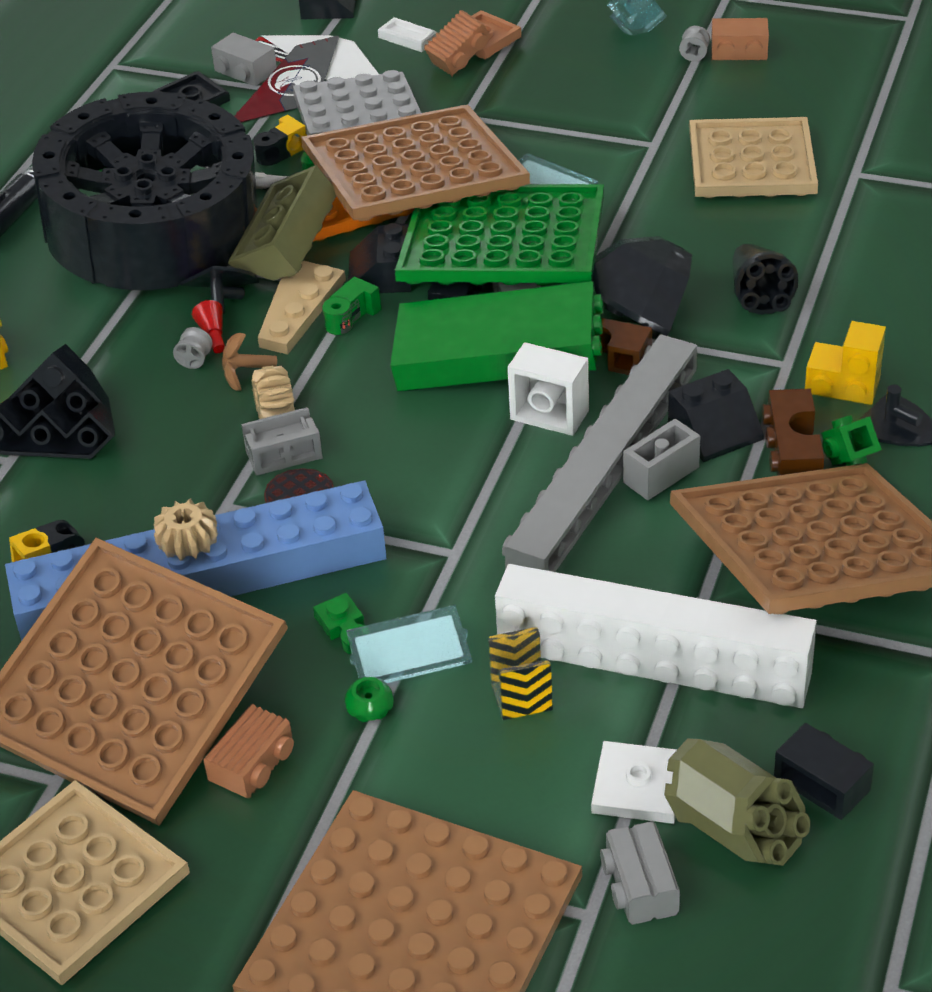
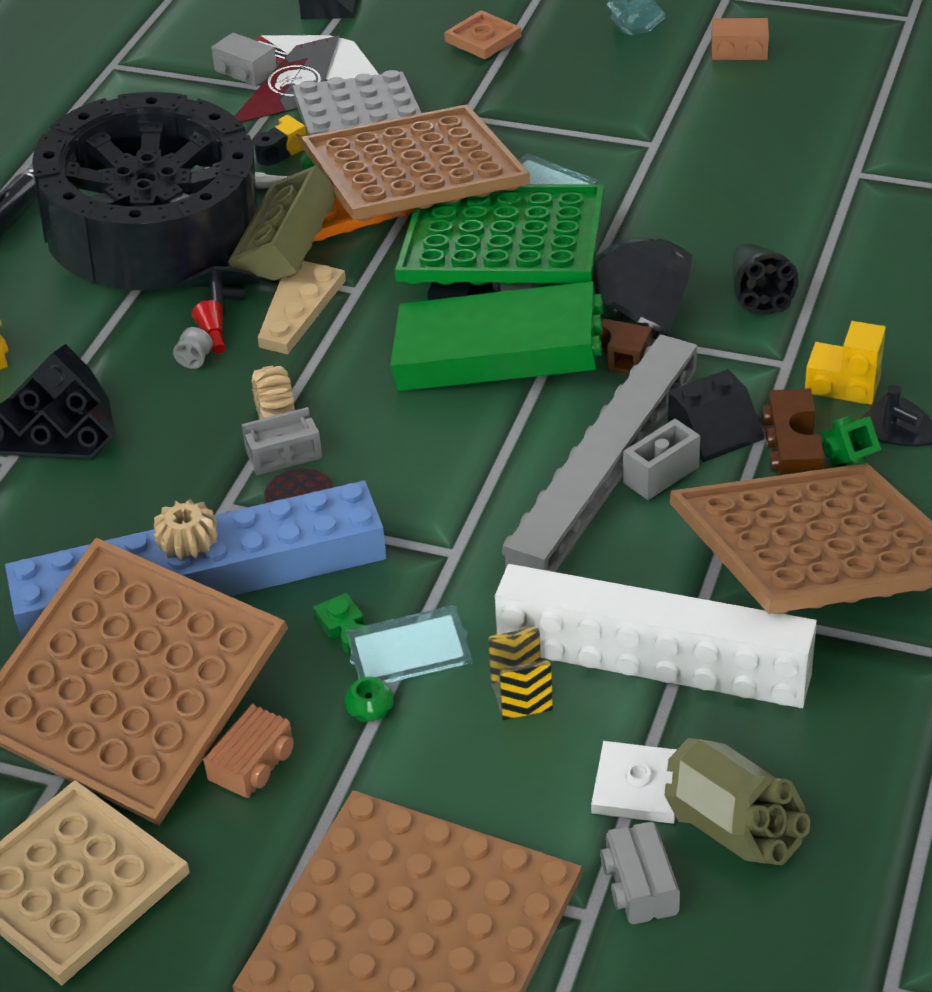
(45, 540): leg -> none
(197, 86): black tile -> none
(232, 360): medium nougat plant -> none
(349, 305): green leg -> none
(377, 258): black slope -> none
(406, 34): white tile -> none
(457, 43): nougat brick -> none
(548, 388): white brick -> none
(696, 36): light grey wheel -> none
(752, 157): tan plate -> none
(824, 770): black piece -> none

